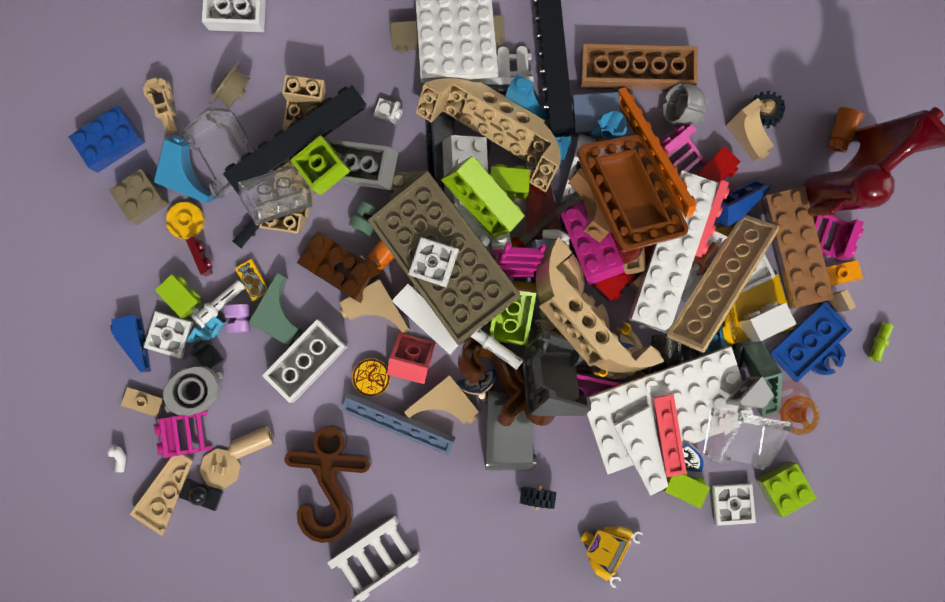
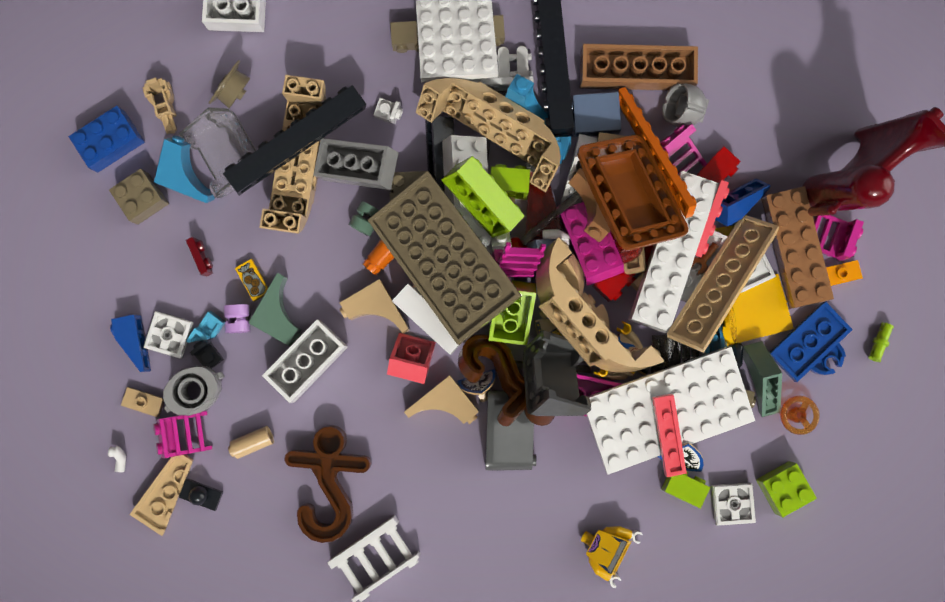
(179, 296): lime brick -> none
(185, 220): yellow tile -> none
(212, 311): white pin -> none
(220, 468): tan piece -> none
(246, 233): black pin -> none
(275, 194): clear brick -> none
(320, 165): lime brick -> none
(325, 255): reddish brown piece -> none
(371, 377): tile -> none
(398, 423): sand blue plate -> none
(433, 262): white piece -> none
(498, 349): white pin -> none
(538, 497): black wheel -> none
(610, 125): dark azure brick -> none
(642, 446): white wing -> none
(744, 437): clear windscreen -> none
(749, 131): tan arch -> none
(751, 394): light grey slope -> none
(767, 322): white brick -> none
(772, 108): black wheel -> none
(842, 301): tan tile -> none
(845, 128): orange plant -> none

